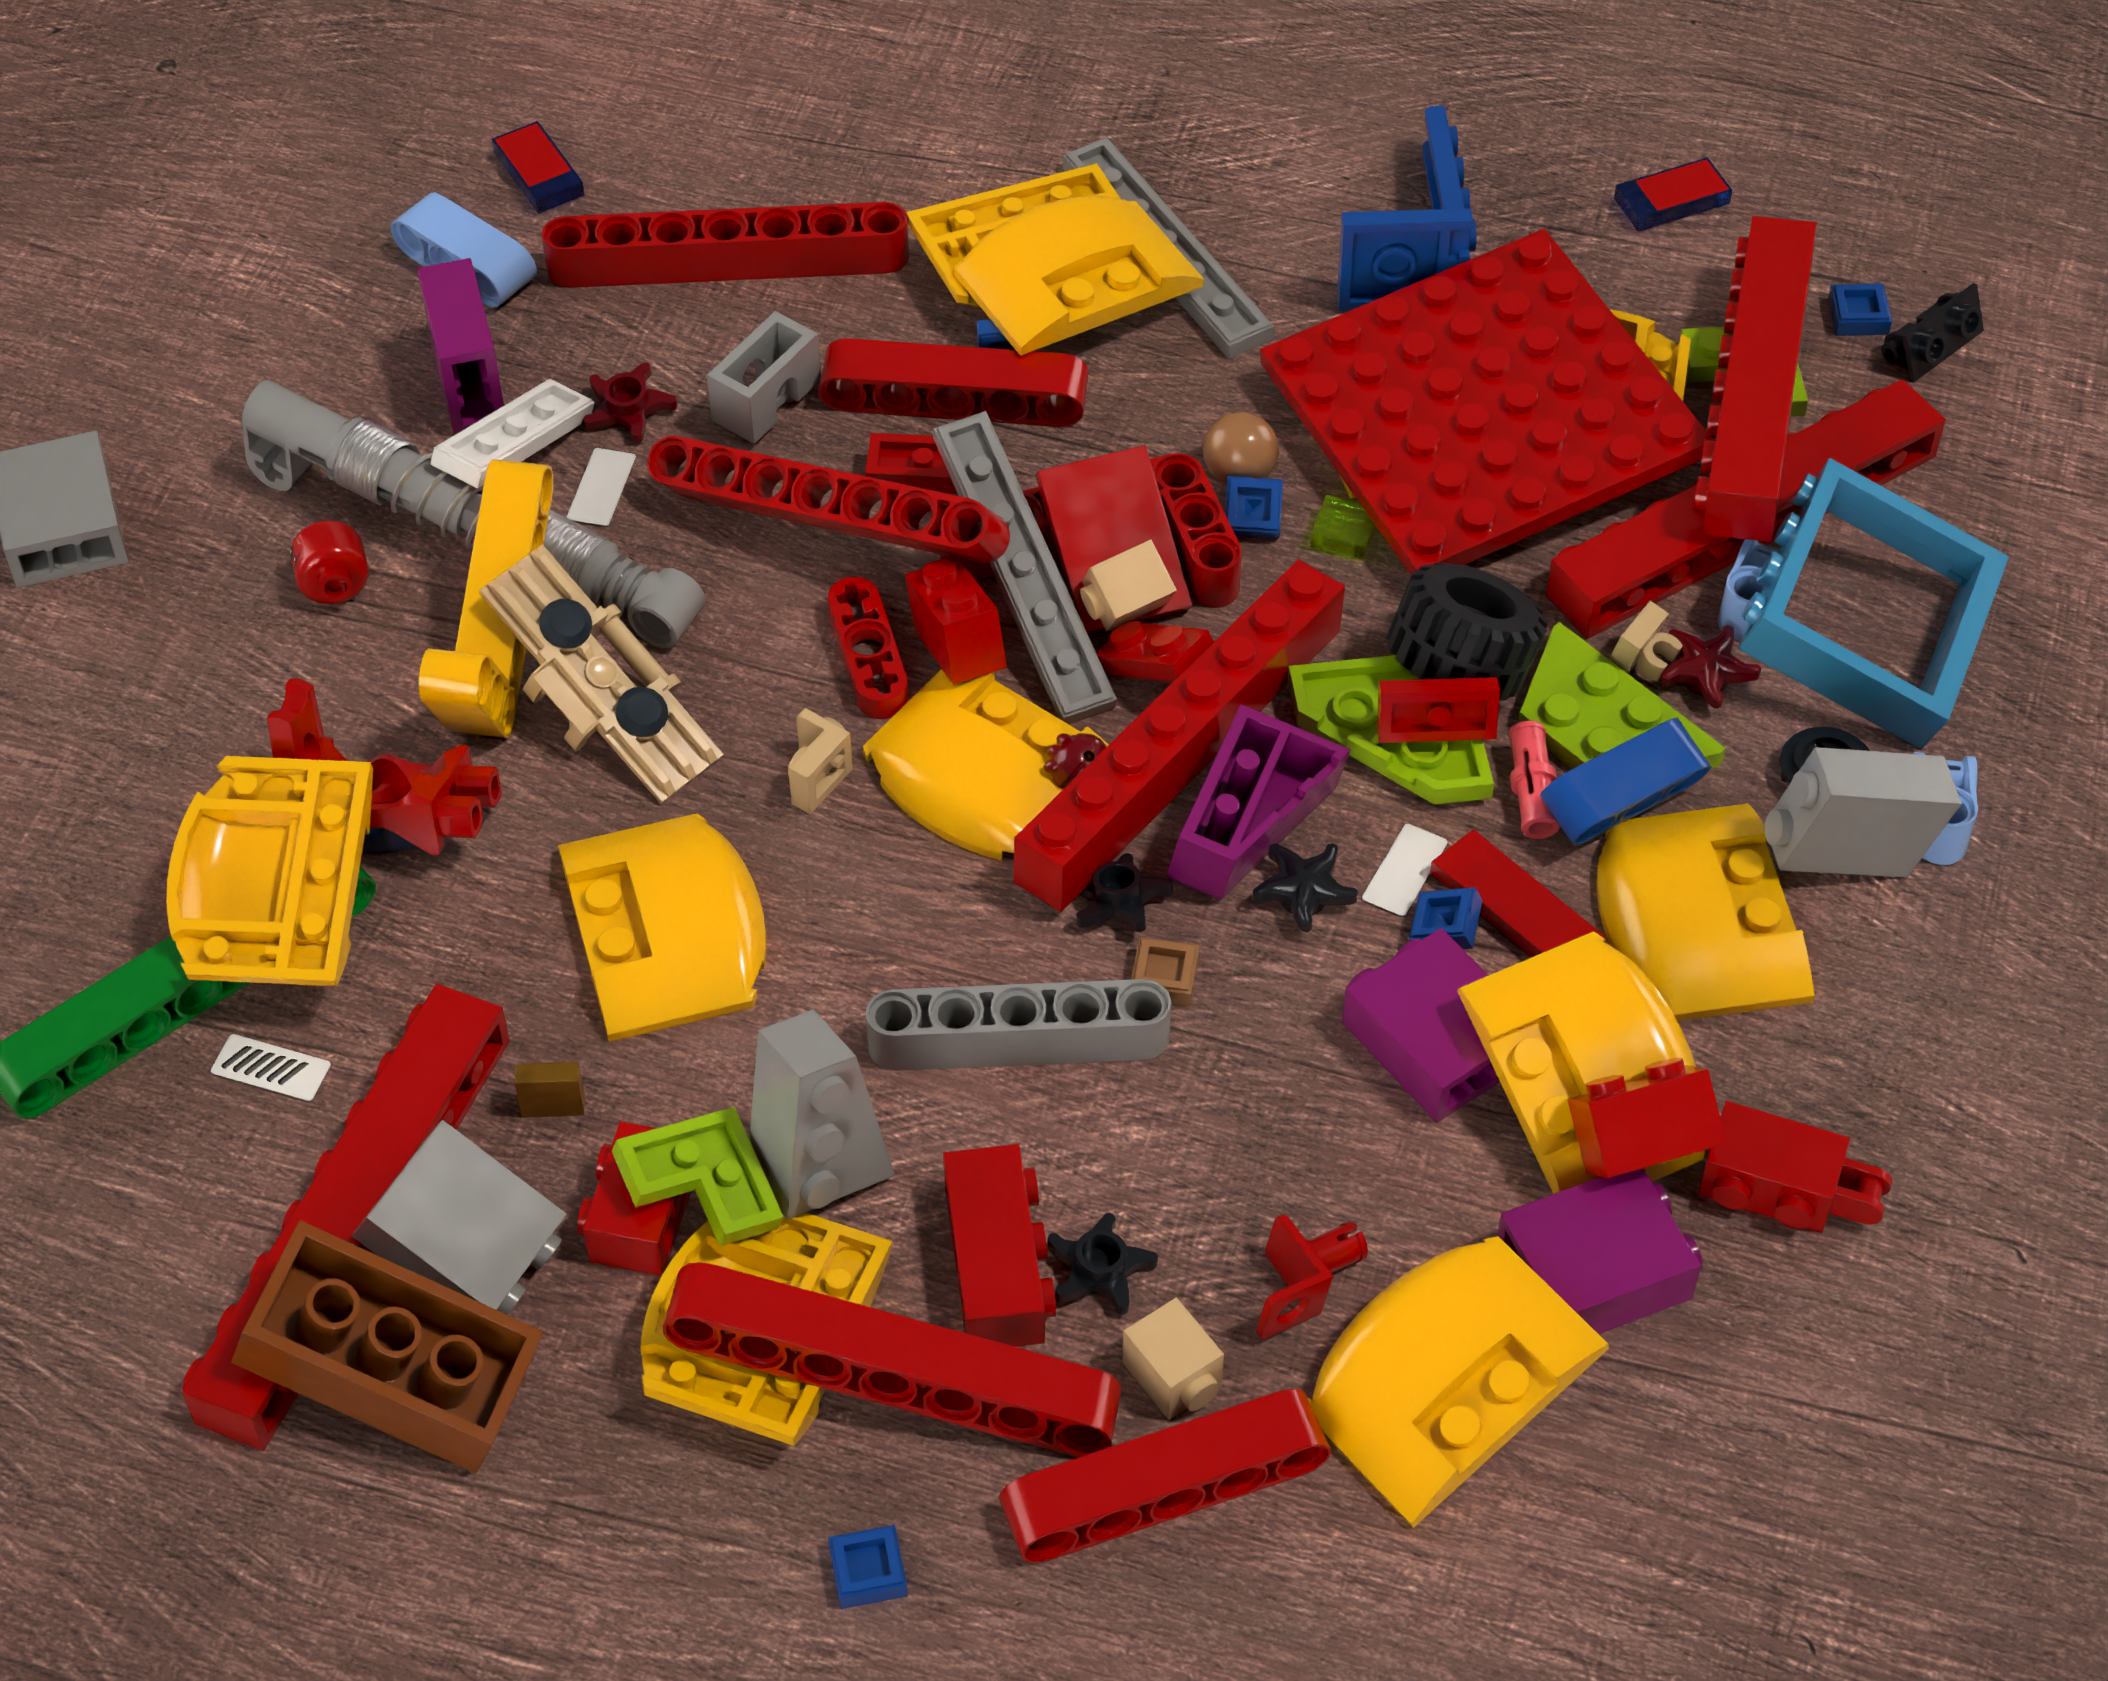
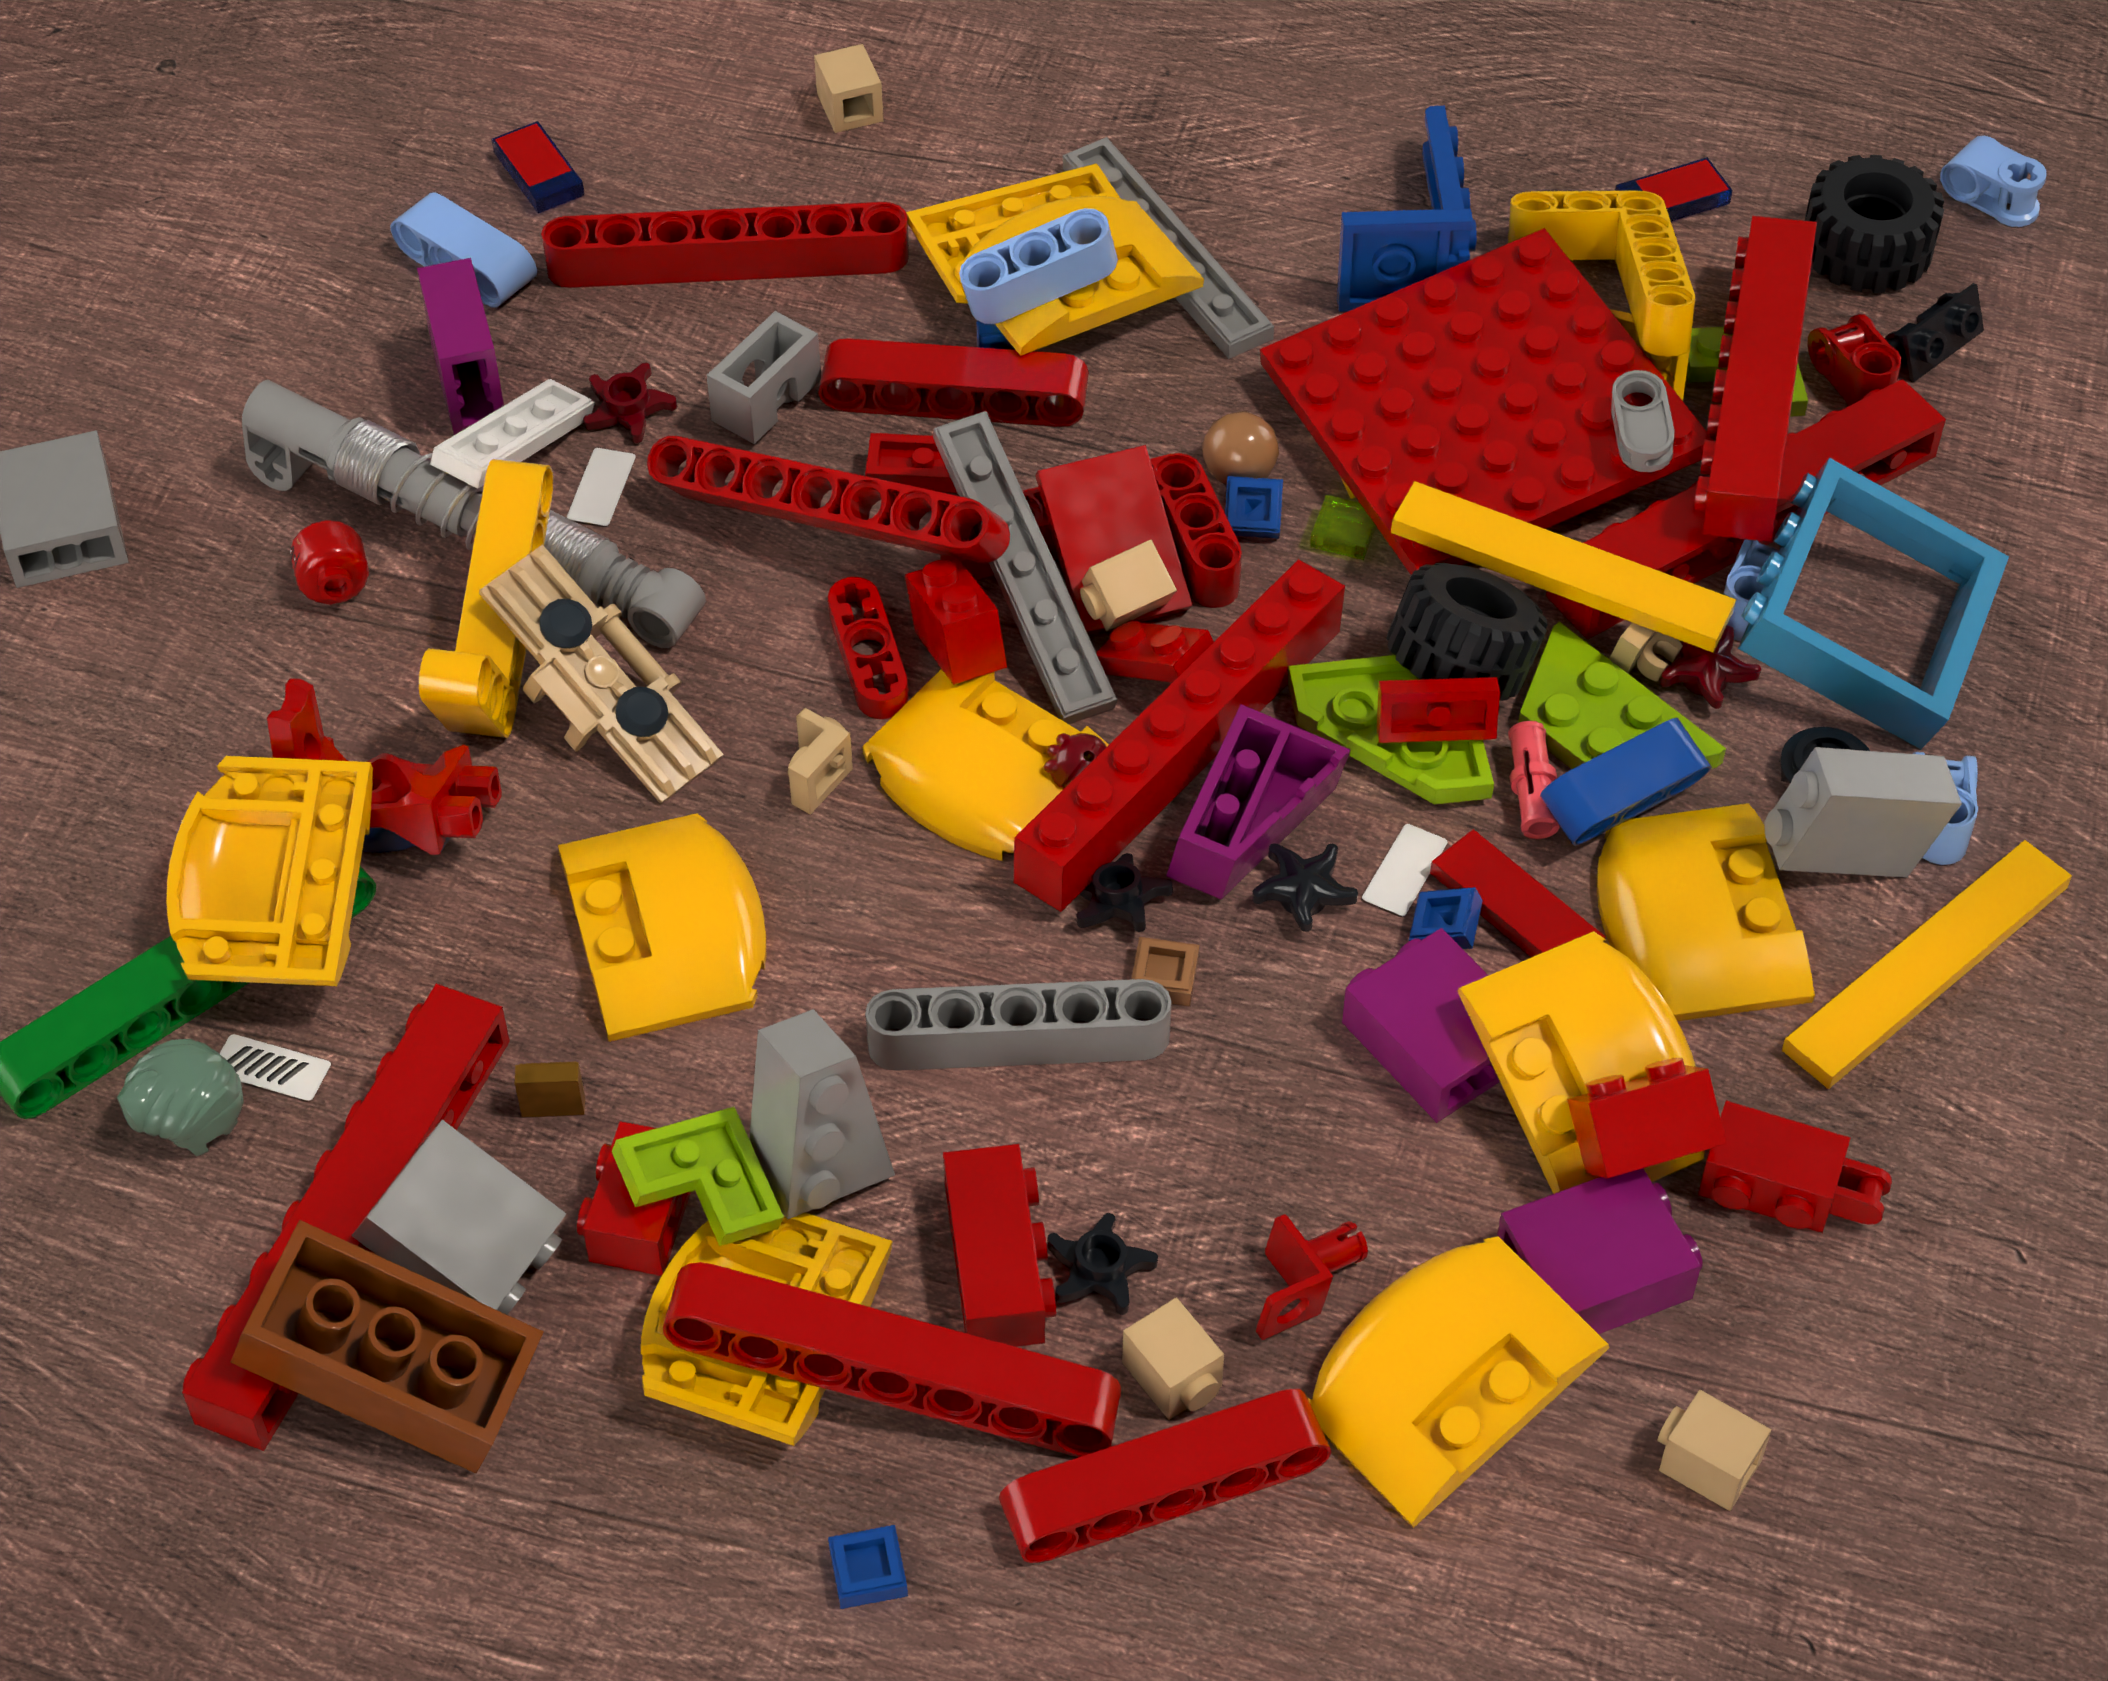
(182, 1094): none -> sand green hair
(849, 88): none -> tan brick
(1038, 266): none -> light blue beam
(1563, 566): none -> yellow tile
(1635, 234): none -> yellow beam
(1645, 431): none -> light grey piece
(1712, 1448): none -> tan brick
(1854, 358): none -> red piece
(1859, 309): blue tile -> none
(1874, 223): none -> black tyre
(1925, 964): none -> yellow tile
(1992, 176): none -> light blue piece

